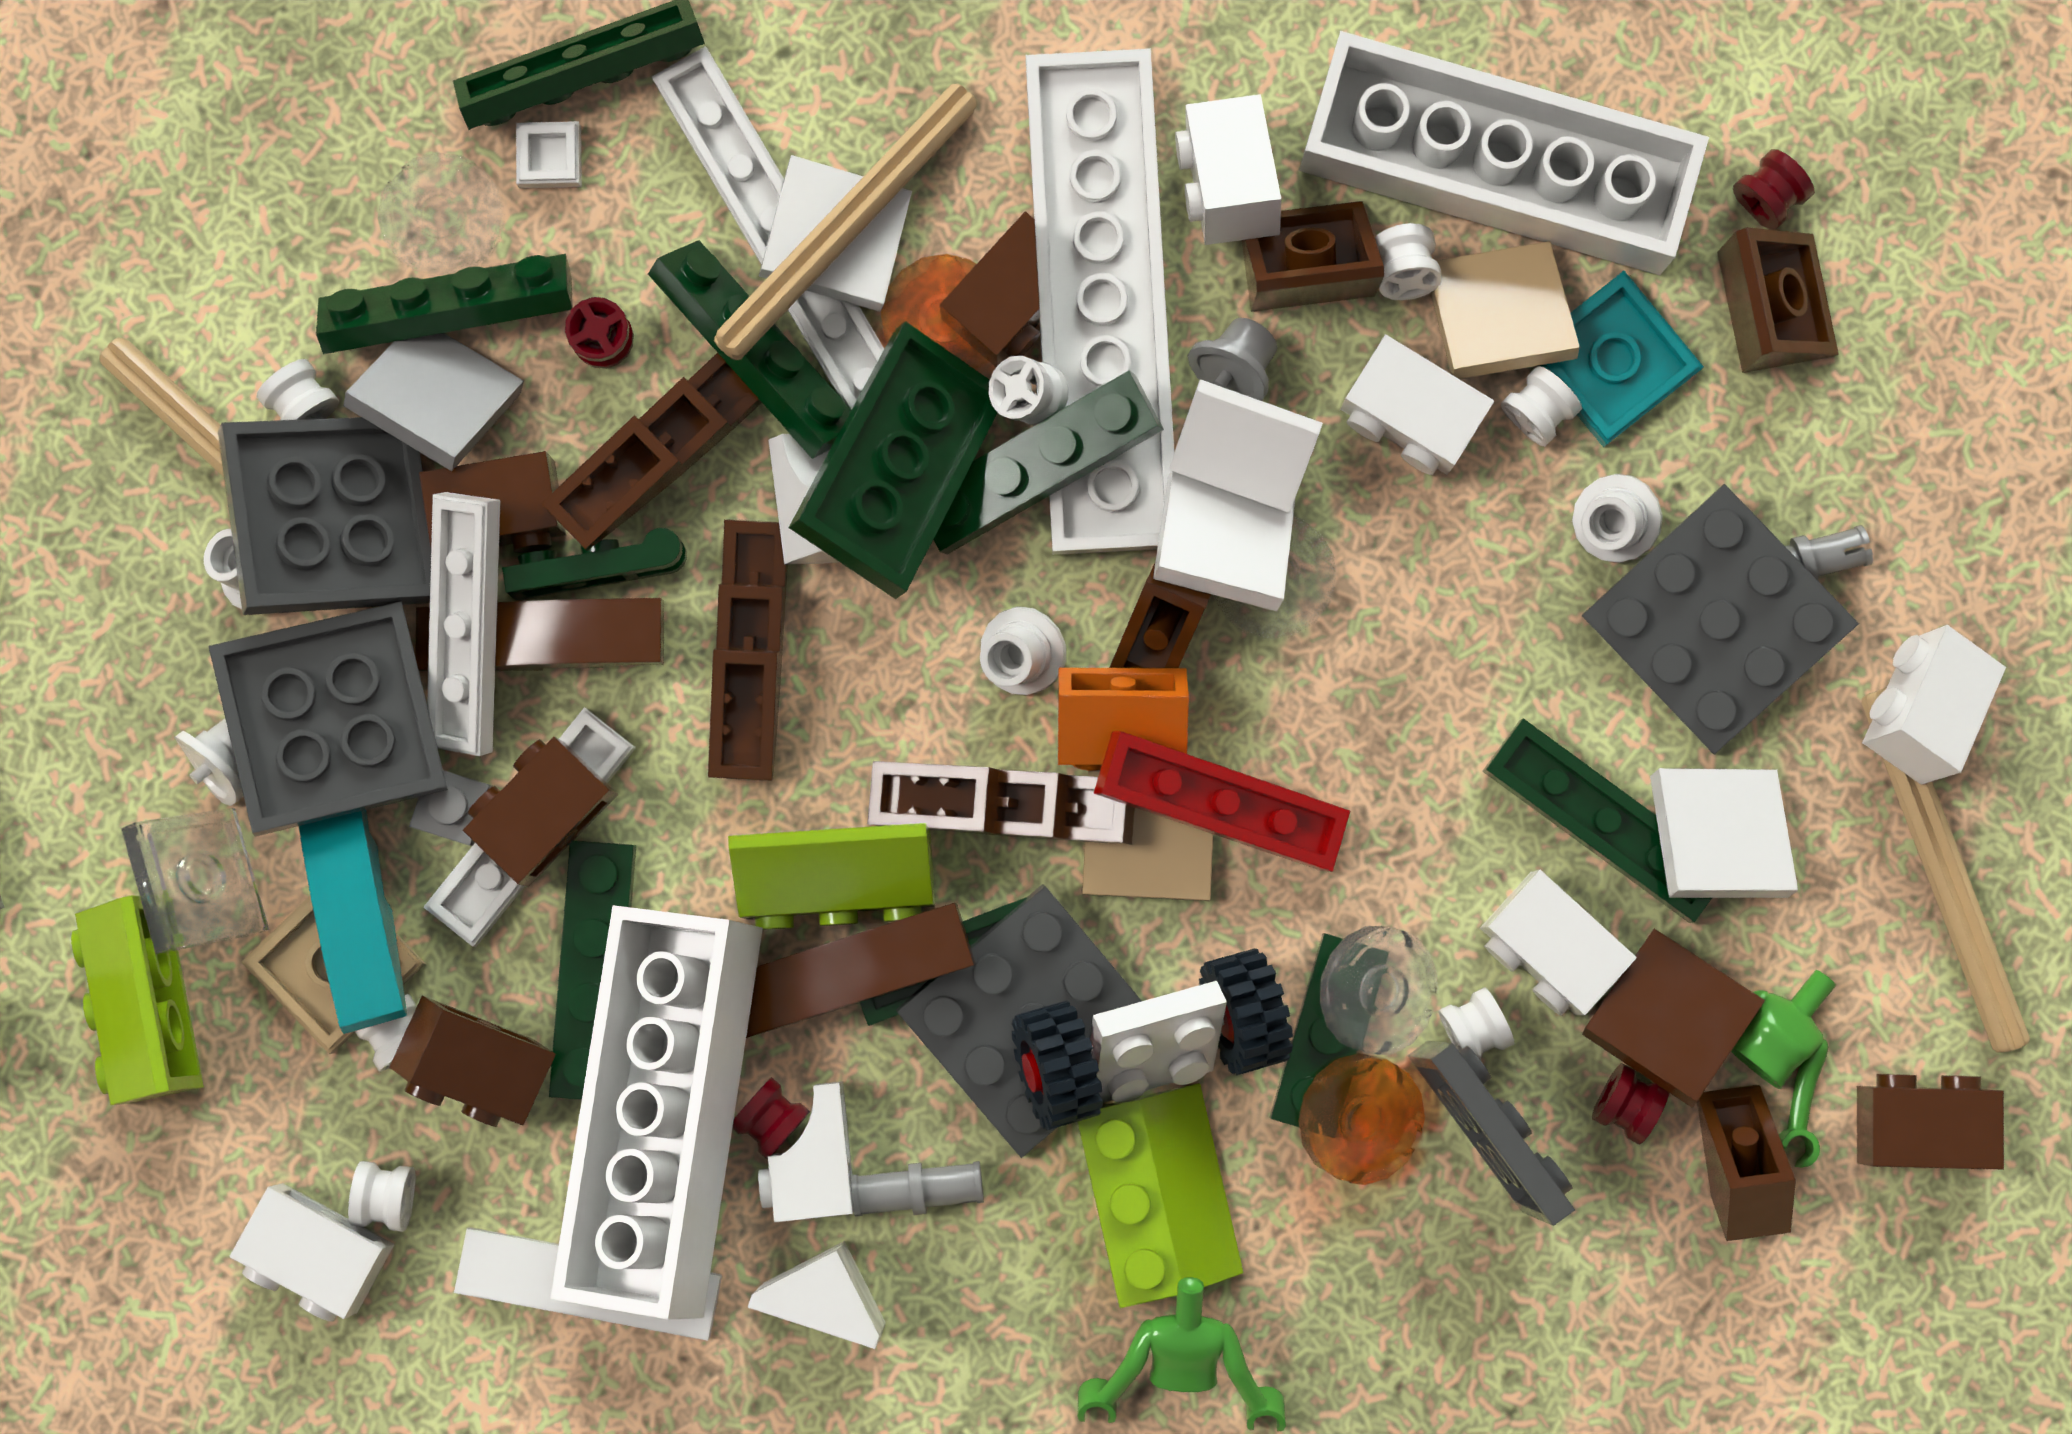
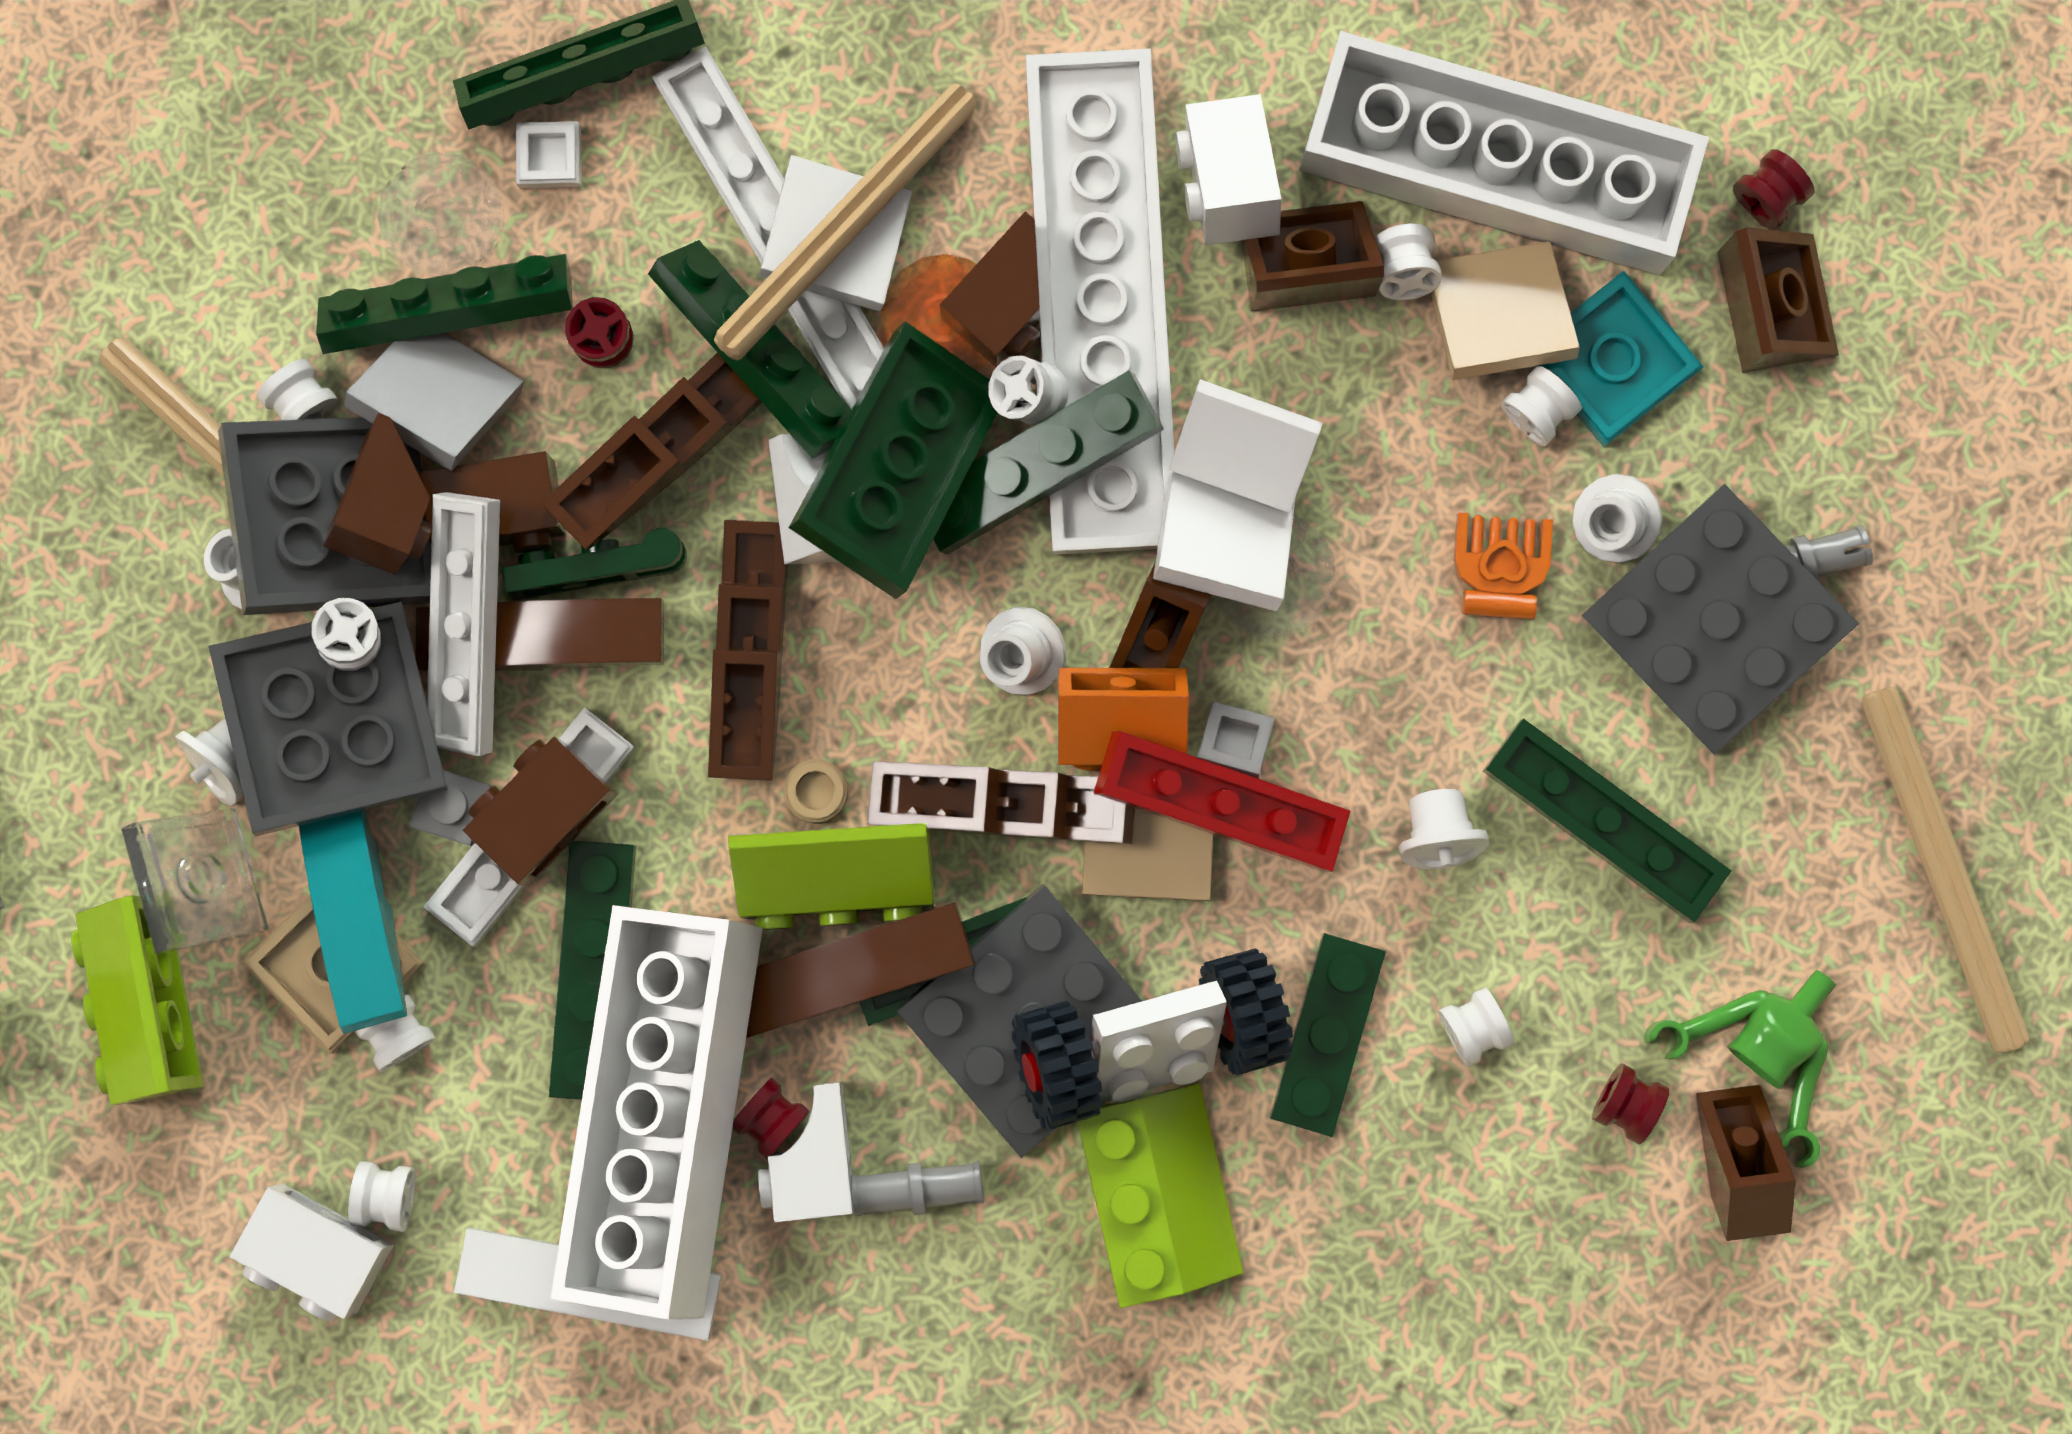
(340, 623): none -> white wheel
(381, 504): none -> reddish brown slope
(470, 1062): reddish brown brick -> none
(815, 791): none -> tan tile
(824, 1296): white slope -> none
(1184, 1360): bright green piece -> none
(1236, 358): light grey piece -> none
(1236, 738): none -> light grey plate
(1361, 1118): clear orange tile -> none
(1378, 990): clear tile -> none
(1415, 407): white brick -> none
(1441, 832): none -> white piece
(1494, 1130): dark grey plate -> none
(1503, 571): none -> orange piece
(1556, 945): white brick -> none
(1673, 1018): reddish brown tile -> none
(1723, 833): white tile -> none
(1930, 1126): reddish brown brick -> none
(1933, 704): white brick -> none

